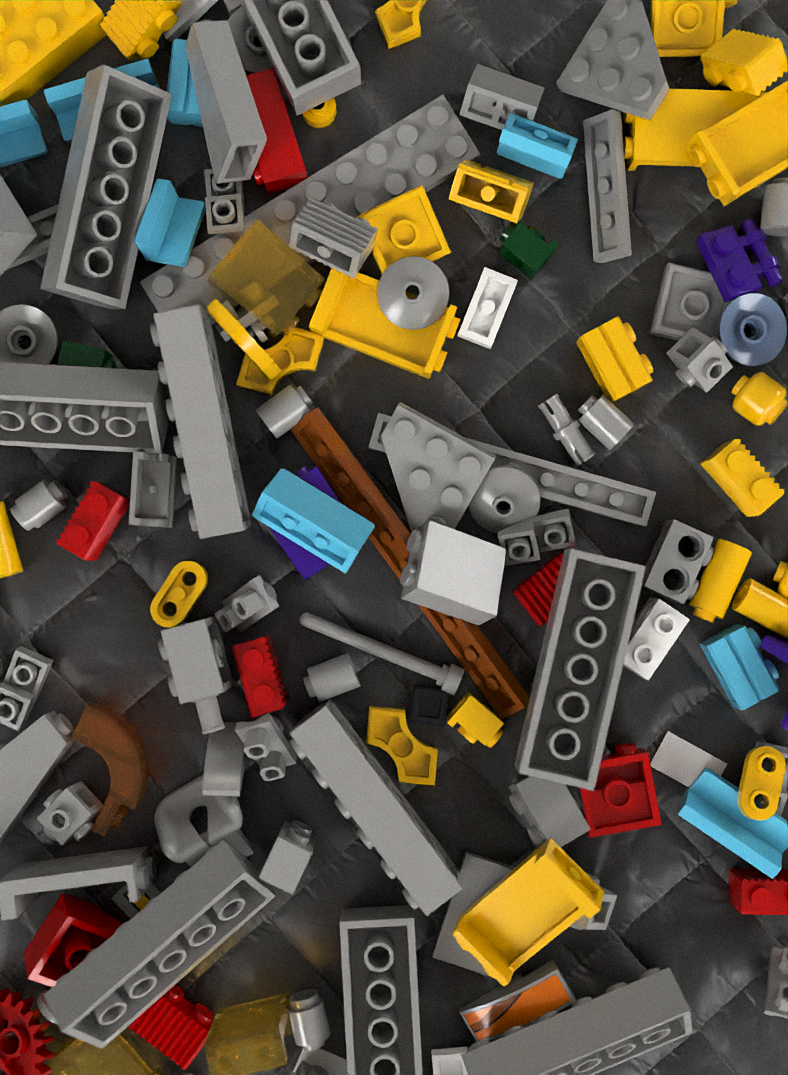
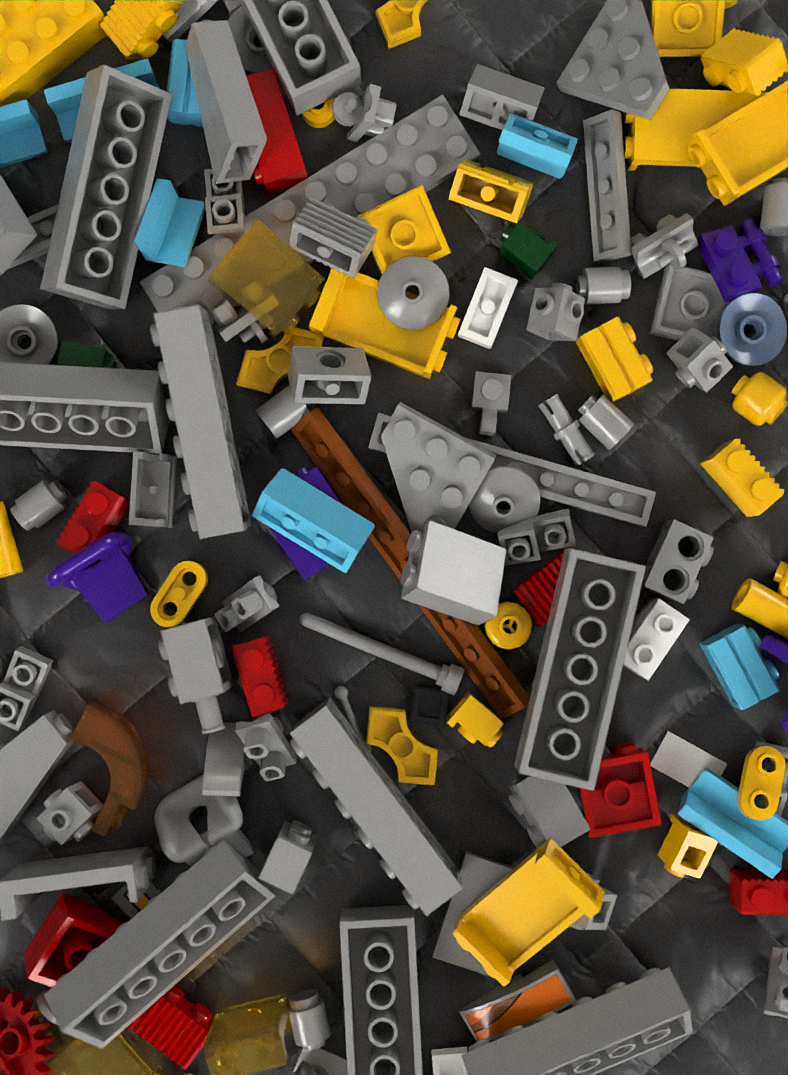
(108, 585): none -> dark purple piece
(243, 339): yellow tile -> none
(328, 375): none -> light grey brick
(331, 678): light grey brick -> none
(341, 693): none -> light grey hinge
(366, 113): none -> light grey hips
(491, 396): none -> light grey plate
(518, 636): none -> yellow head
(556, 313): none -> light grey brick
(603, 285): none -> light grey brick
(665, 246): none -> light grey hips
(686, 849): none -> yellow brick
(719, 580): yellow brick -> none

